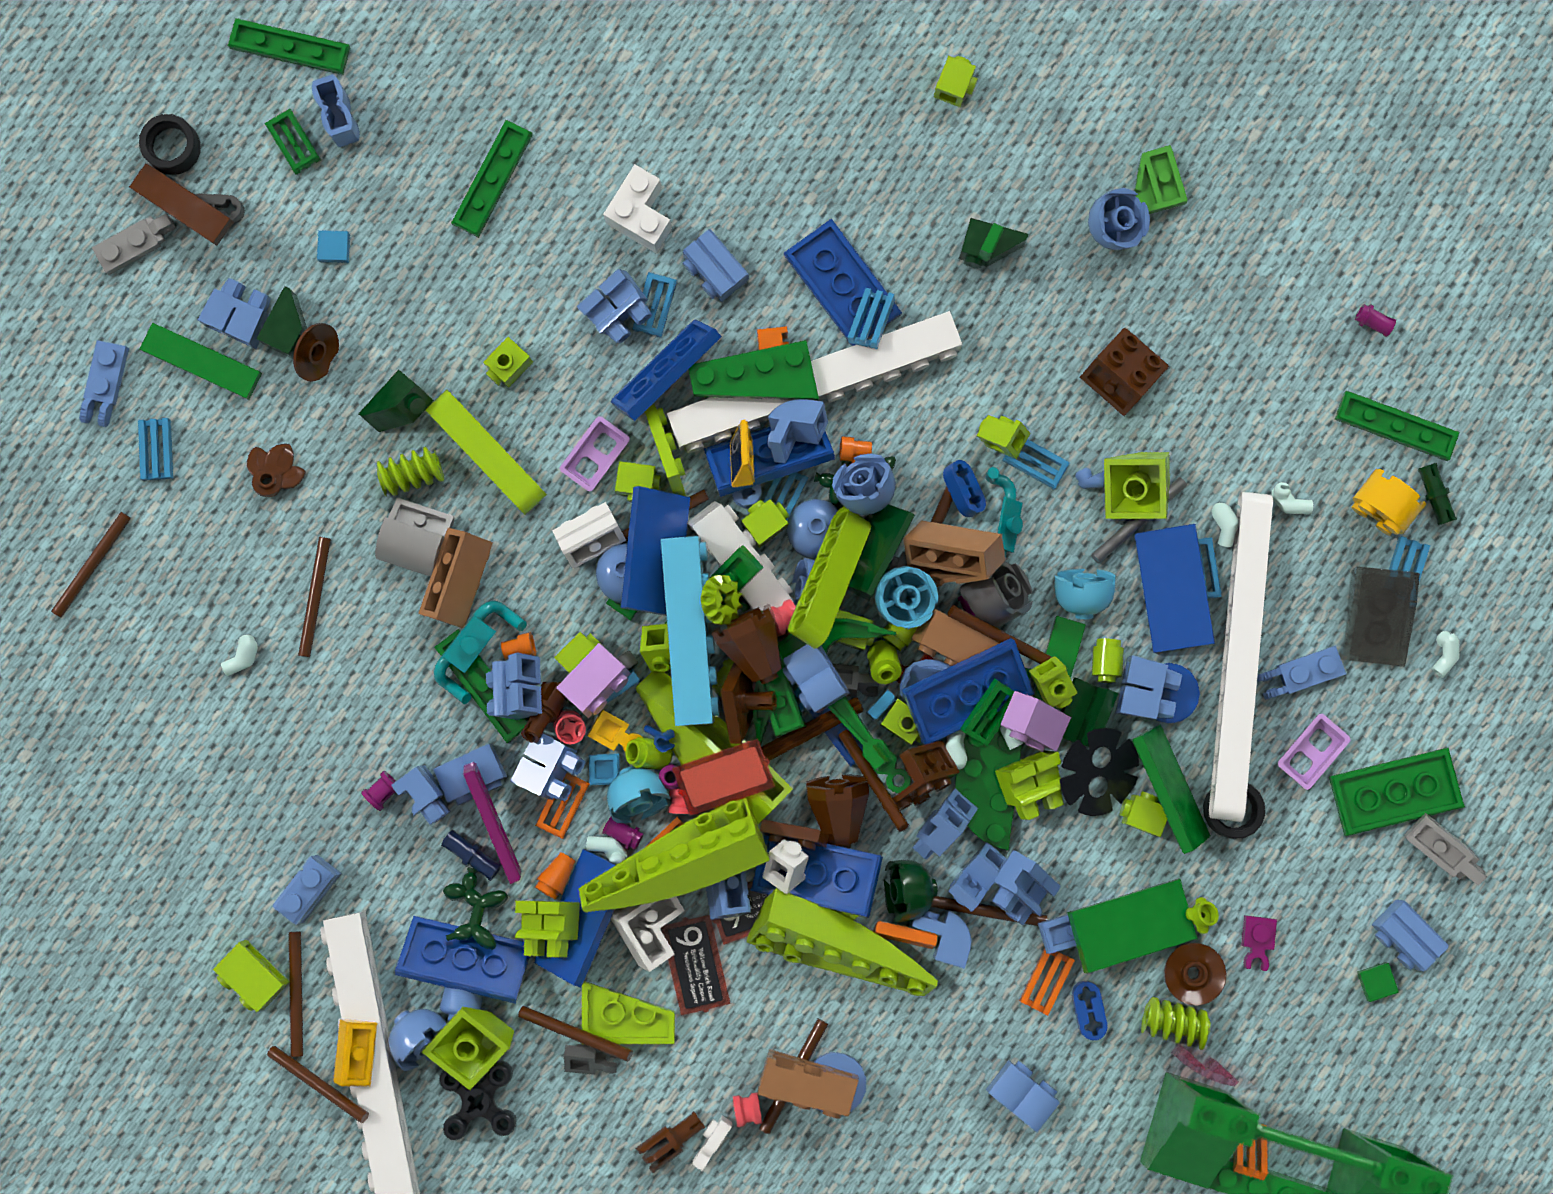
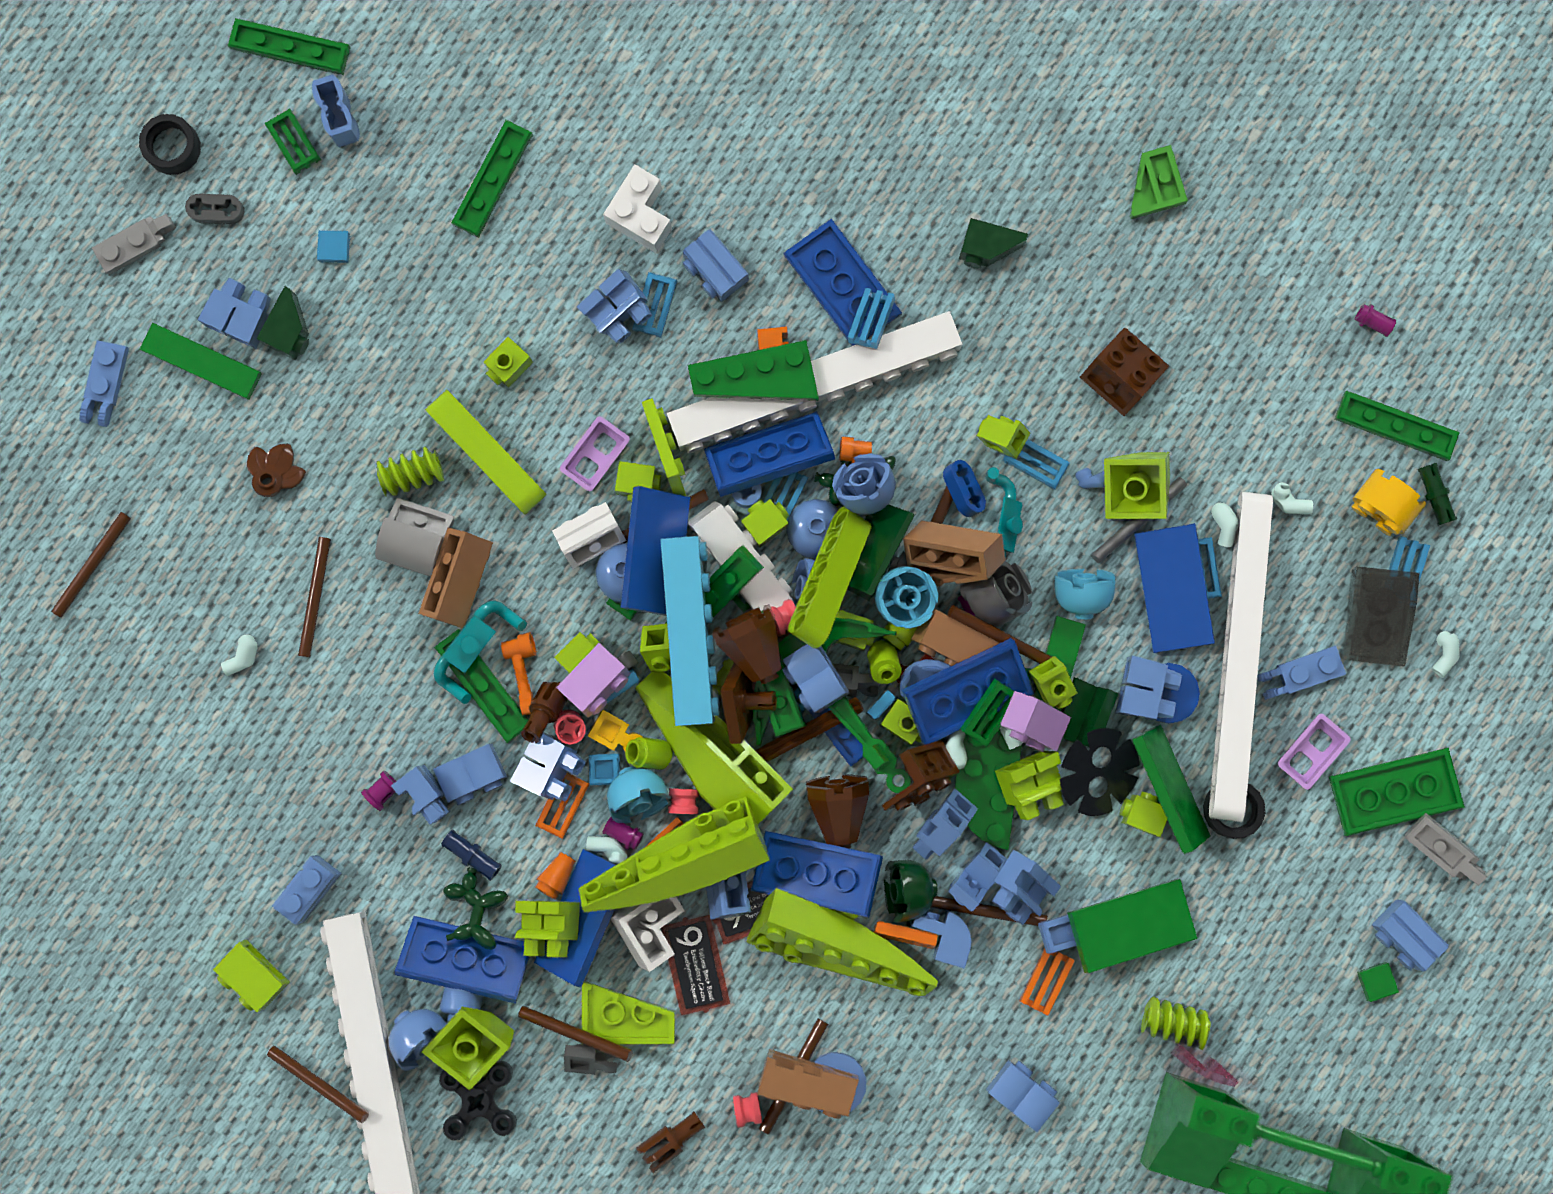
(143, 449): dark azure tile -> none
(181, 204): reddish brown slope -> none
(295, 987): reddish brown bar -> none
(315, 351): reddish brown dish -> none
(355, 1053): yellow slope -> none
(396, 404): dark green slope -> none
(492, 822): magenta tile -> none
(515, 687): medium blue hips -> none
(661, 738): blue hand -> none
(662, 775): magenta pin -> none
(665, 369): blue tile -> none
(712, 599): lime gear -> none
(715, 1135): white plate -> none
(723, 777): clear red piece -> none
(742, 456): yellow slope -> none
(791, 859): white brick -> none
(795, 421): medium blue brick -> none
(806, 837): reddish brown plate -> none
(874, 781): reddish brown bar -> none
(955, 81): lime brick -> none
(991, 242): green tile -> none
(1096, 1009): blue beam -> none
(1107, 660): lime brick -> none
(1118, 219): medium blue cylinder -> none
(1208, 911): lime plate -> none
(1210, 976): reddish brown dish -> none
(1259, 935): magenta plate -> none
(1262, 1160): orange tile -> none

